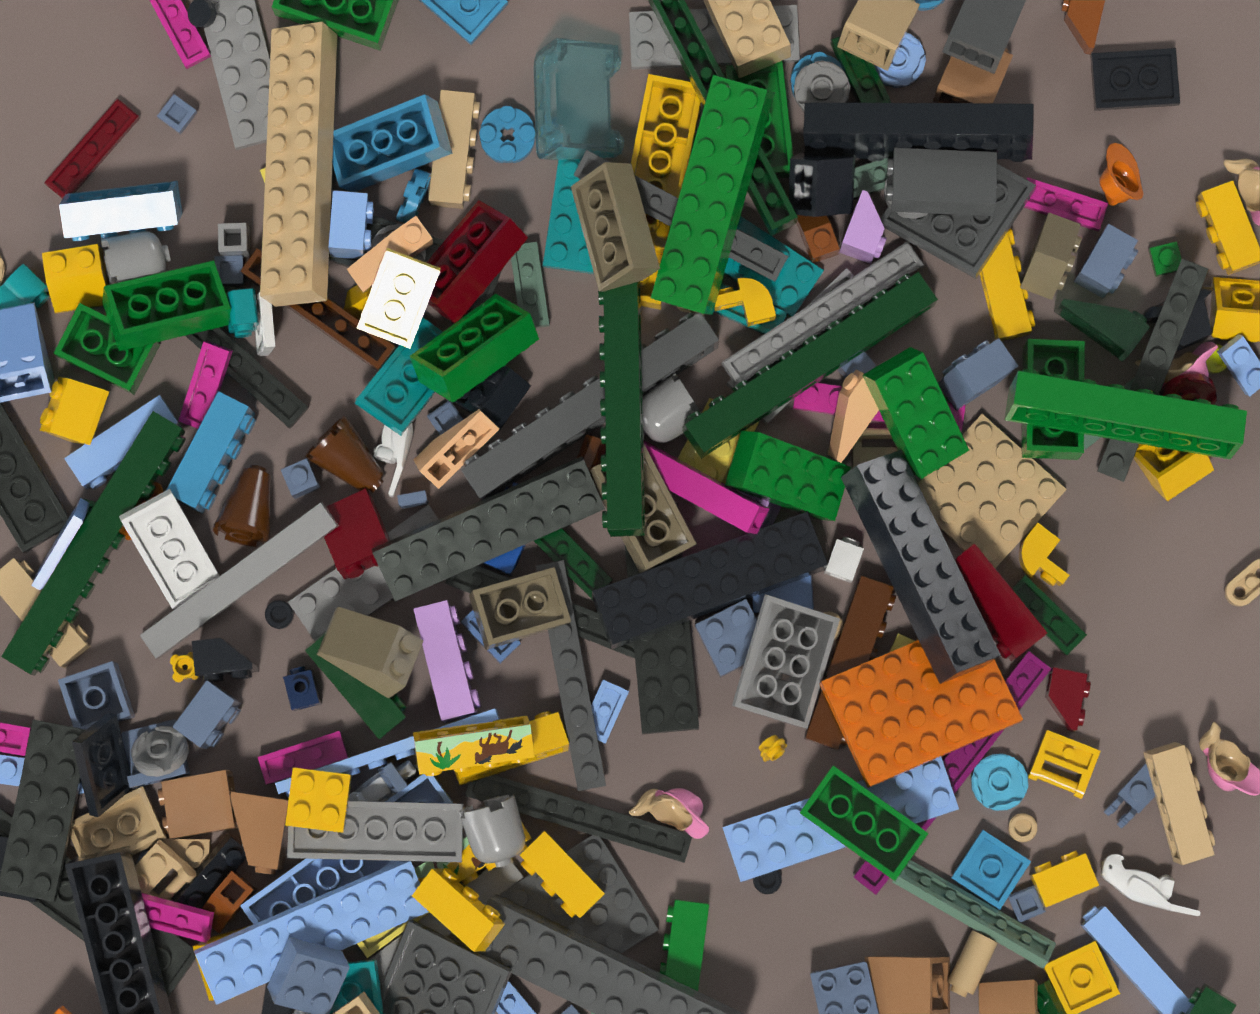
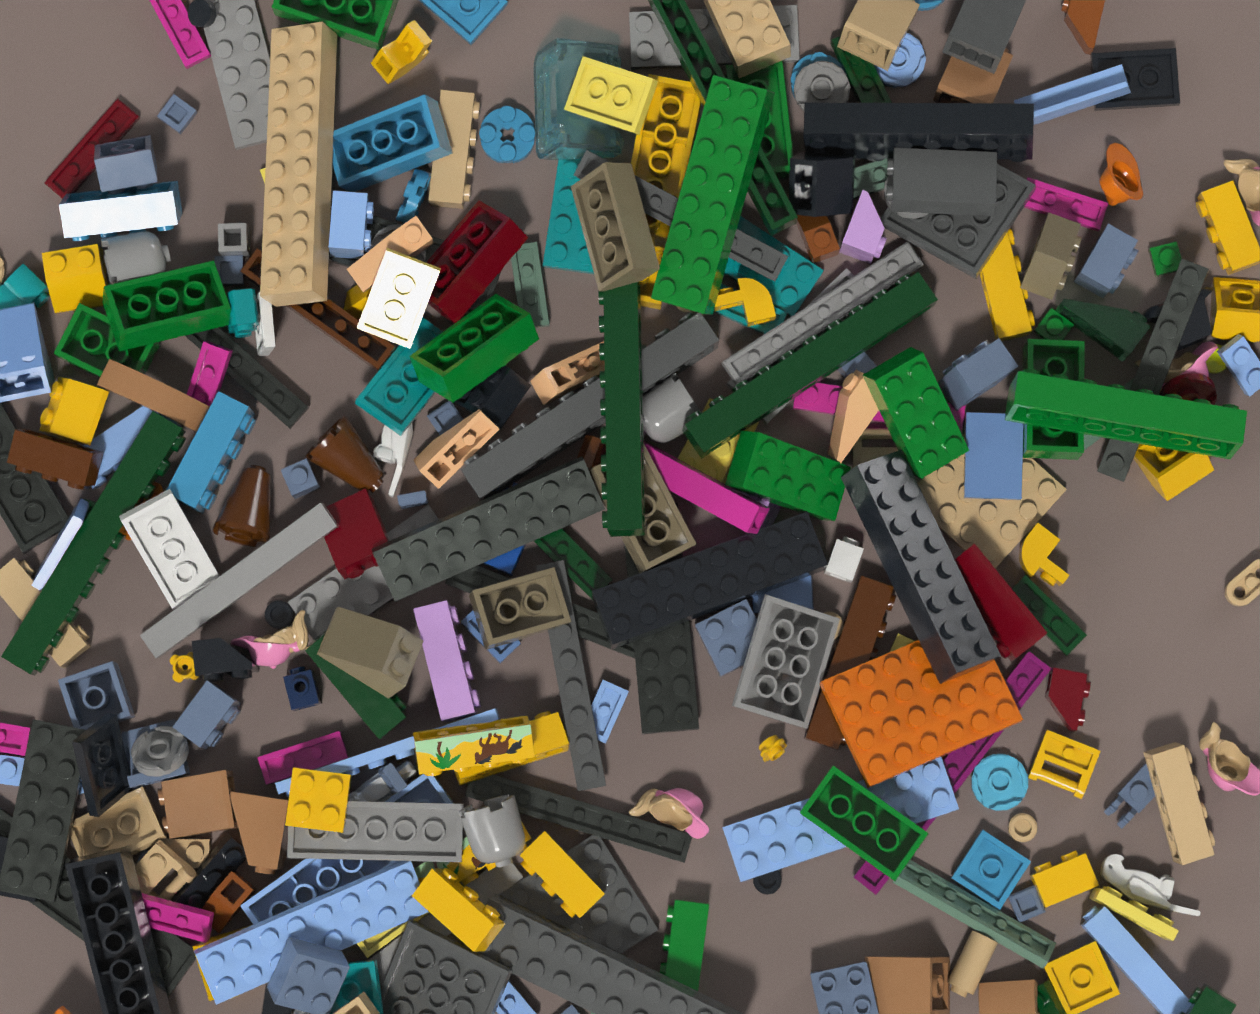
(54, 458): none -> reddish brown brick
(126, 164): none -> sand blue brick
(153, 395): none -> medium nougat slope
(276, 648): none -> hair
(403, 53): none -> yellow brick
(567, 374): none -> light nougat slope
(611, 95): none -> light yellow plate
(994, 457): none -> medium blue tile
(1053, 326): none -> green plate
(1077, 94): none -> light blue panel
(1134, 912): none -> light yellow plate

